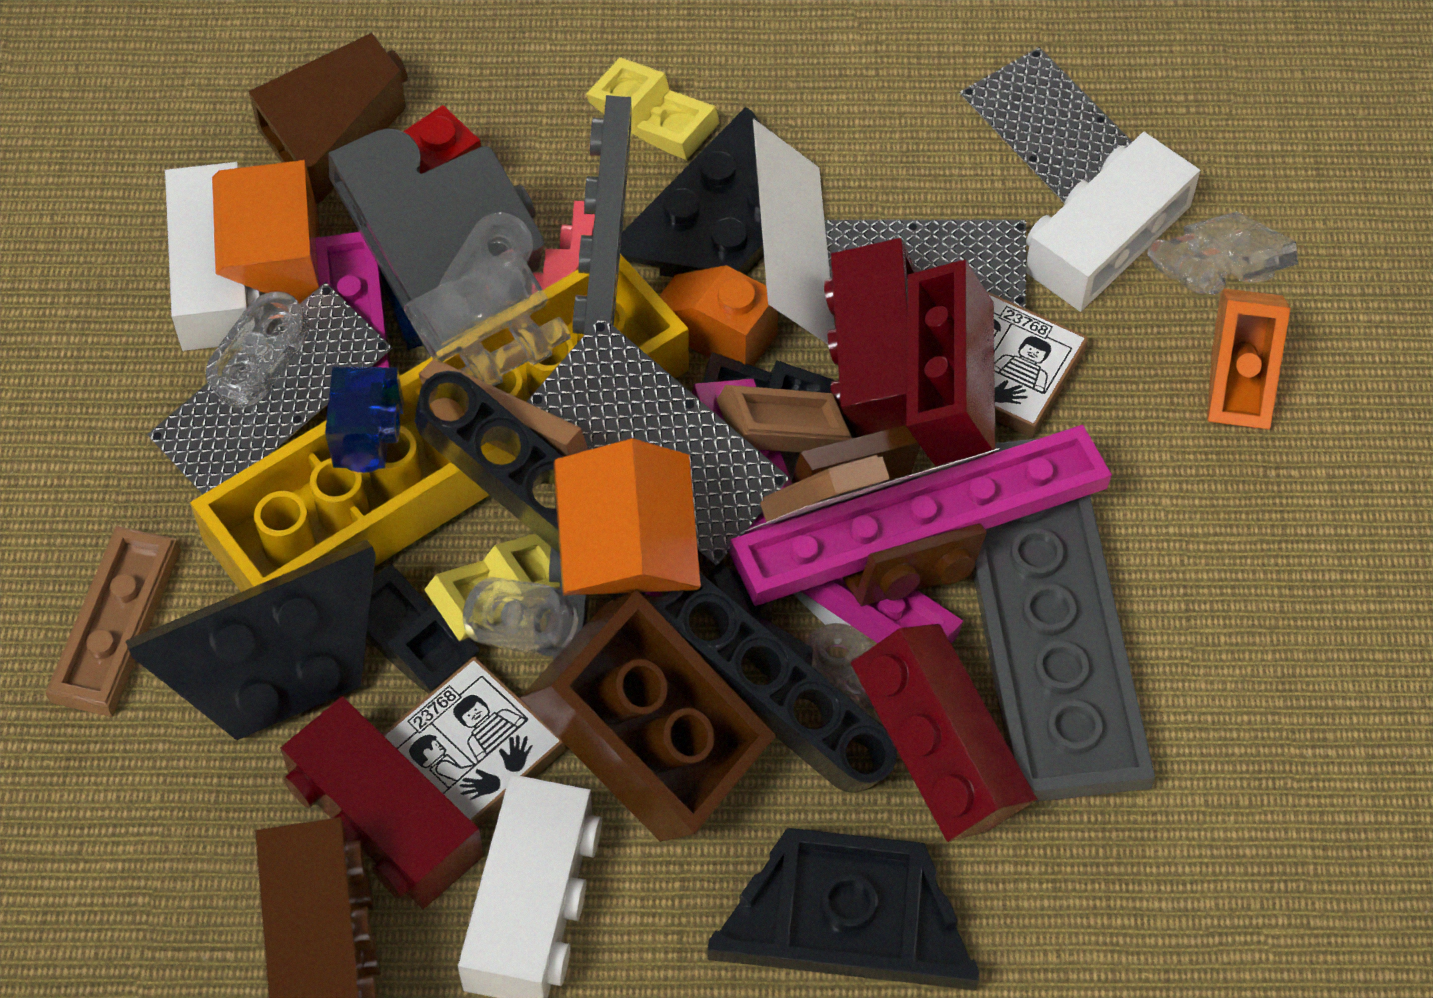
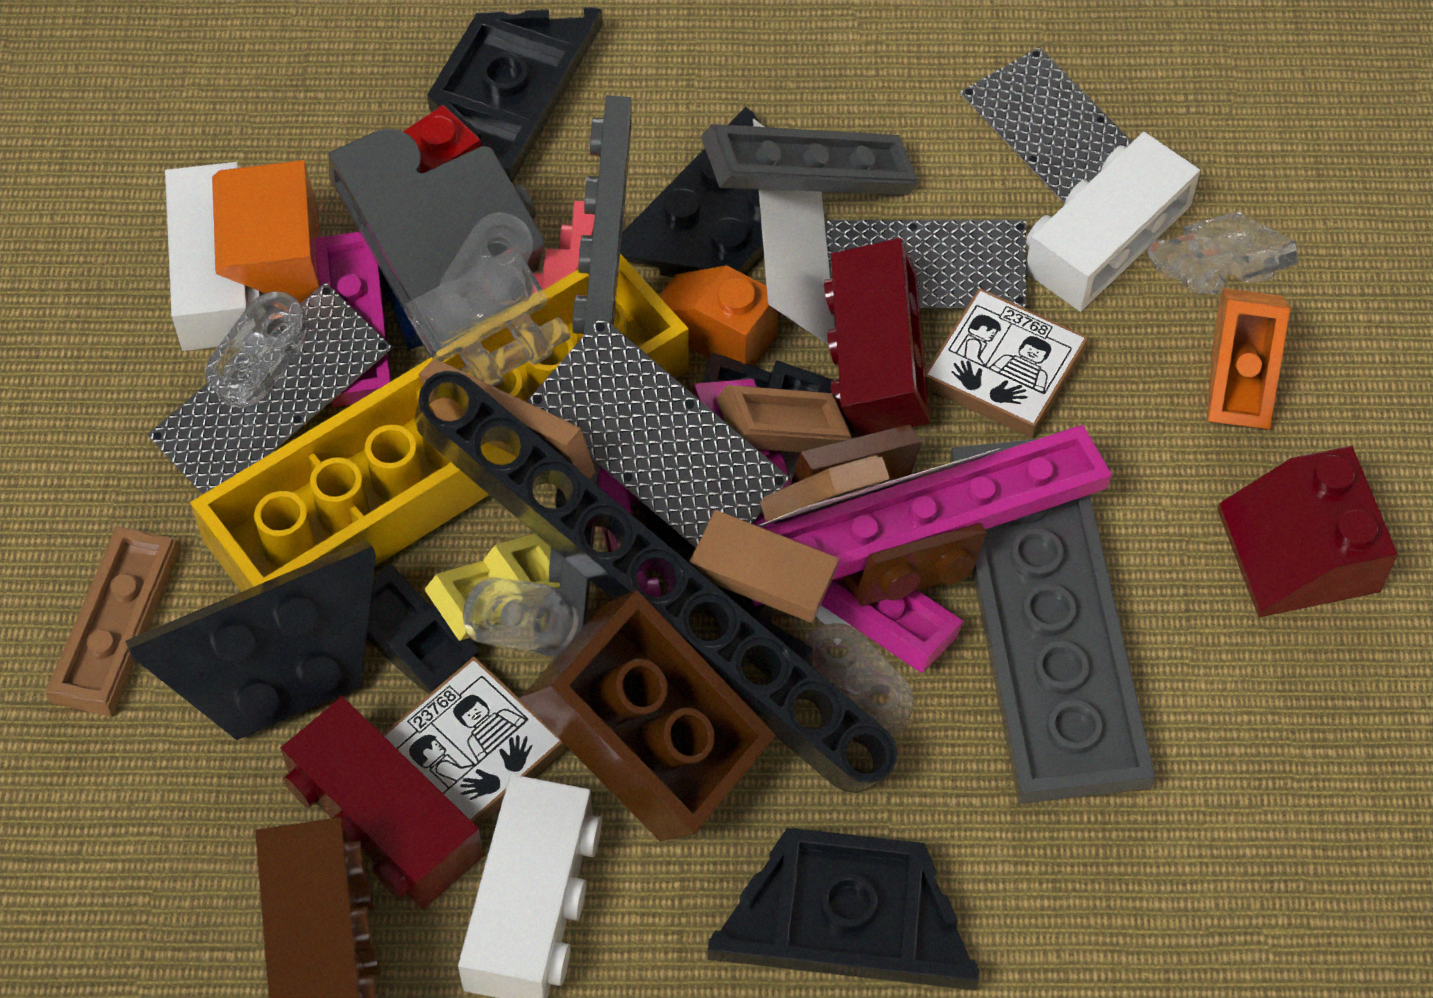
(330, 105): reddish brown slope -> none
(363, 416): clear blue brick -> none
(512, 76): none -> black wing
(626, 520): orange slope -> none
(658, 114): light yellow slope -> none
(764, 566): none -> medium nougat tile
(808, 160): none -> dark grey tile
(943, 731): dark red brick -> none
(950, 363): dark red brick -> none
(1309, 533): none -> dark red slope

